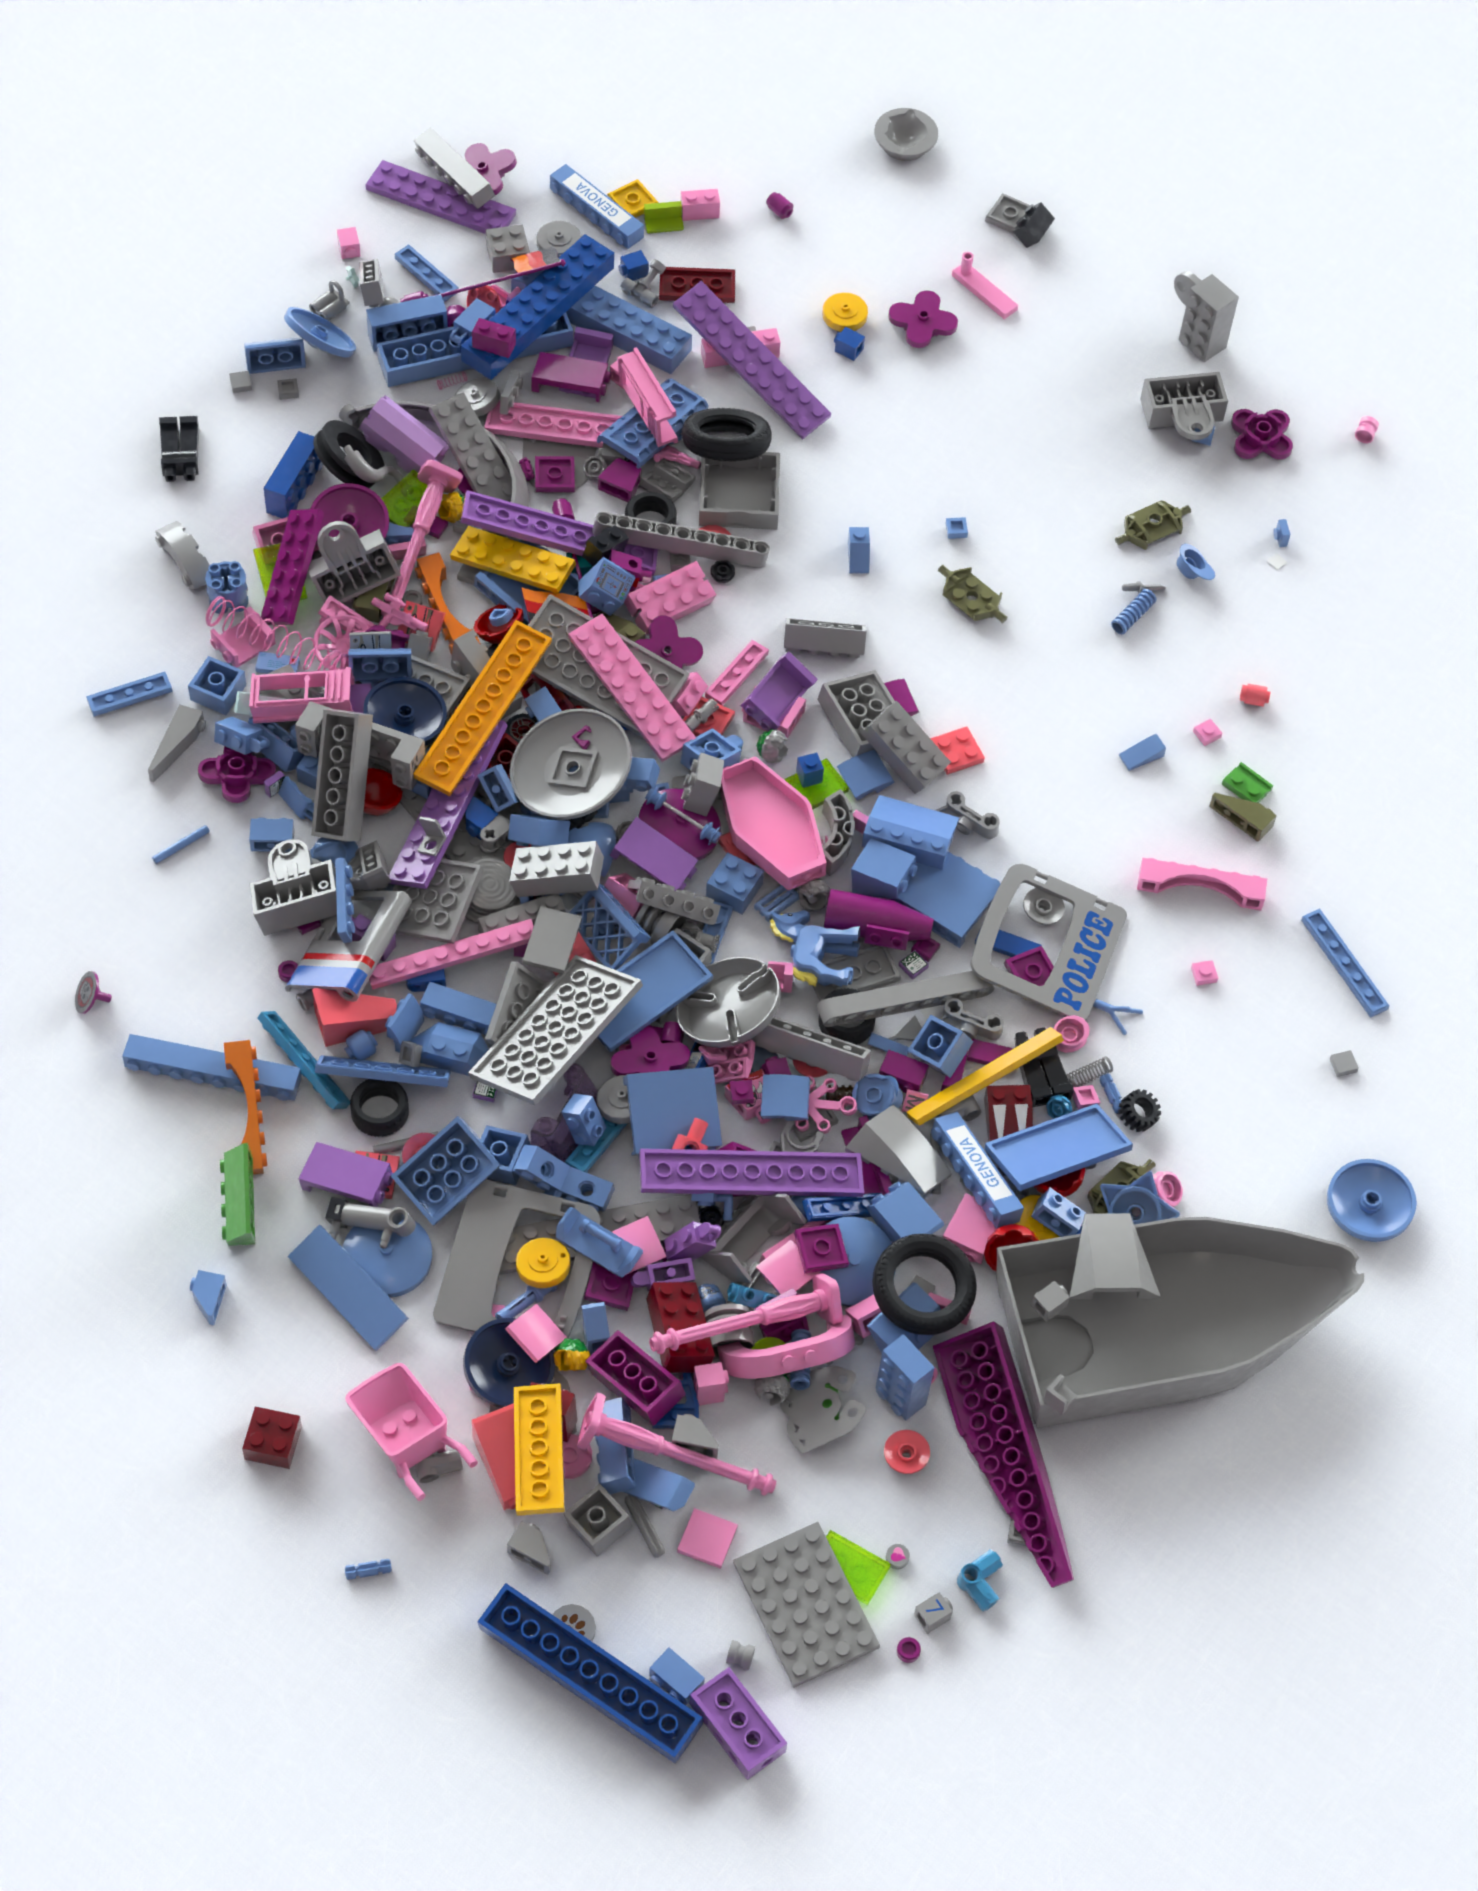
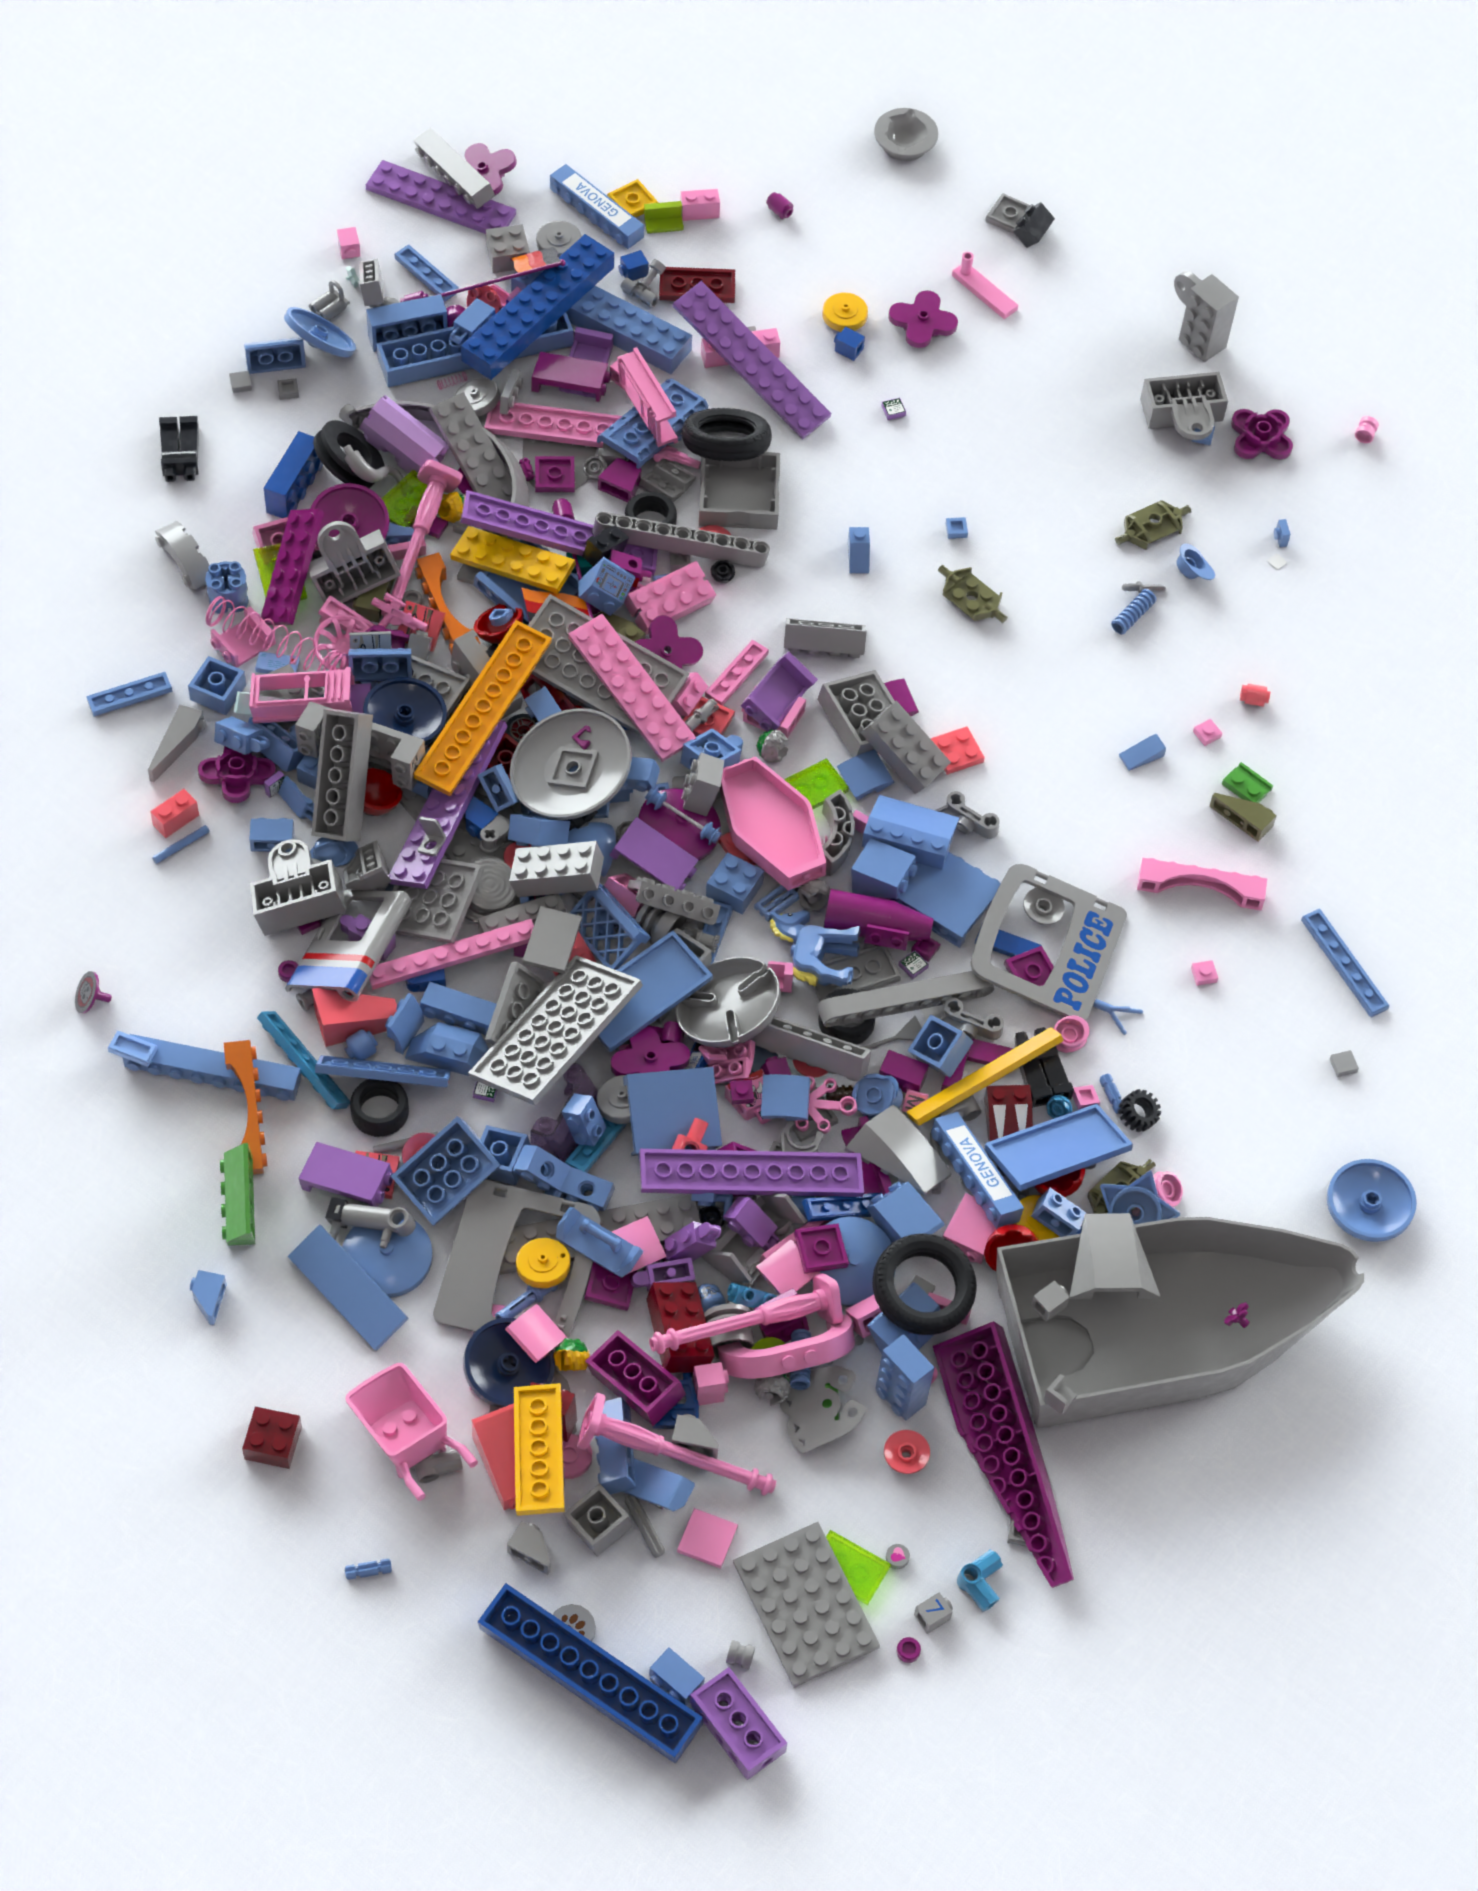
(132, 1048): none -> light blue tile
(174, 813): none -> coral brick
(345, 907): medium blue plate -> none
(410, 1054): light grey tile -> none
(493, 337): magenta brick -> none
(595, 1326): medium blue slope -> none
(751, 1224): none -> medium lavender brick
(809, 770): blue brick -> none
(887, 1044): medium blue window -> none
(893, 408): none -> tile
(1104, 1065): light grey piece -> none
(1238, 1315): none -> magenta plant

